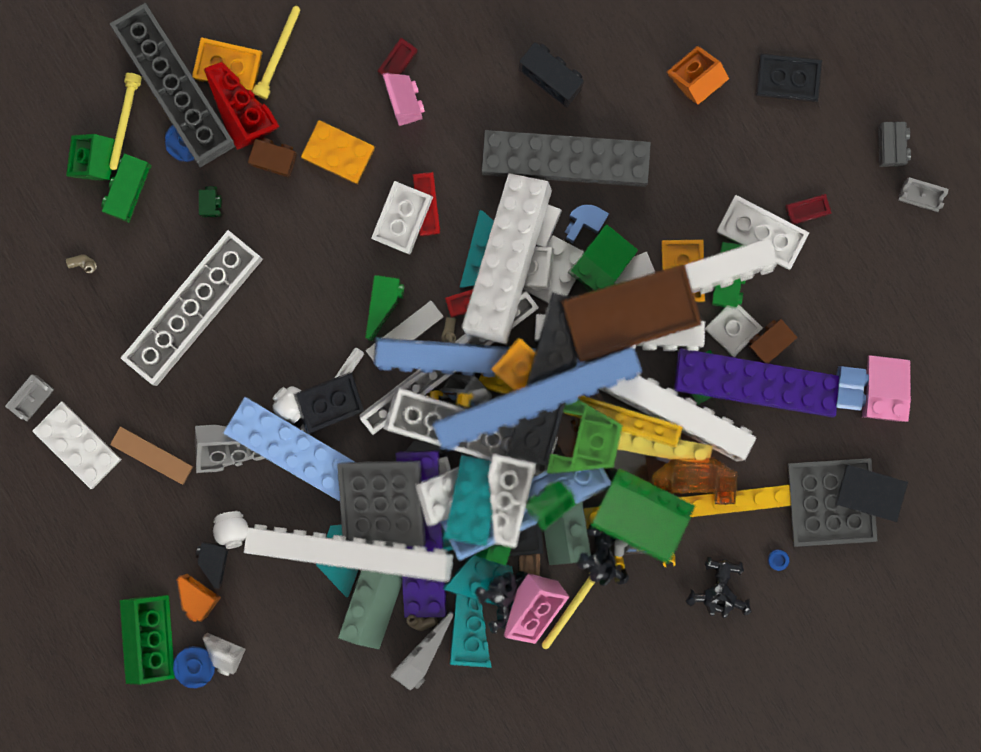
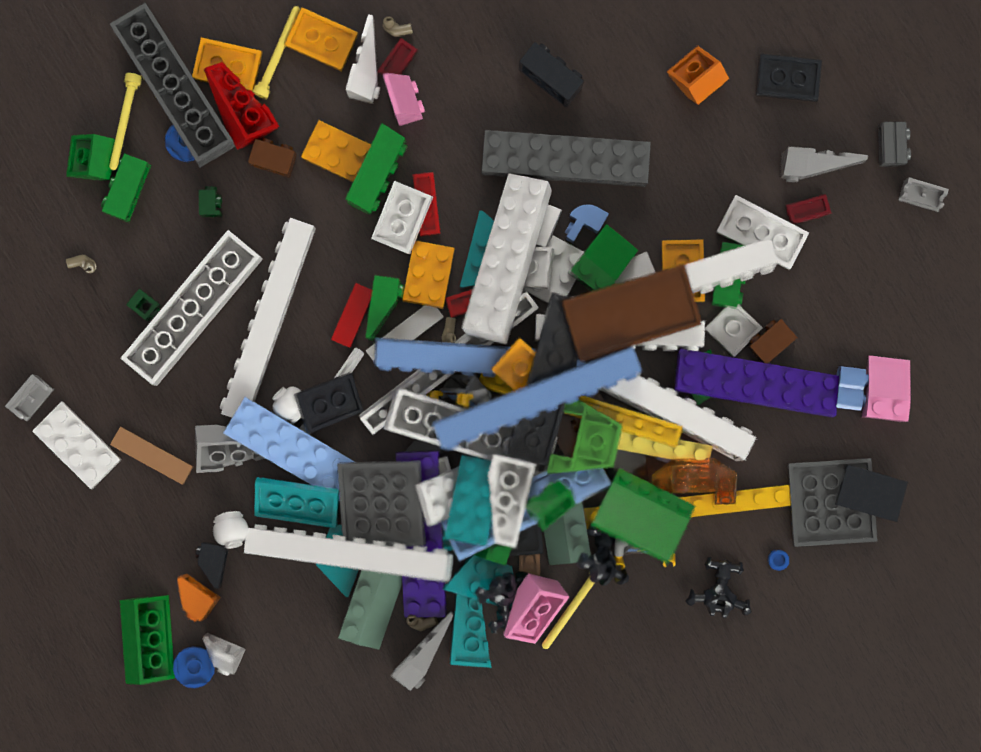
(137, 304): none -> dark green brick
(269, 315): none -> white brick
(296, 502): none -> teal plate
(321, 39): none -> light orange plate
(352, 315): none -> red tile
(363, 76): none -> white wedge
(376, 169): none -> green slope
(395, 29): none -> dark tan arm
(428, 274): none -> light orange plate
(805, 162): none -> light grey wedge

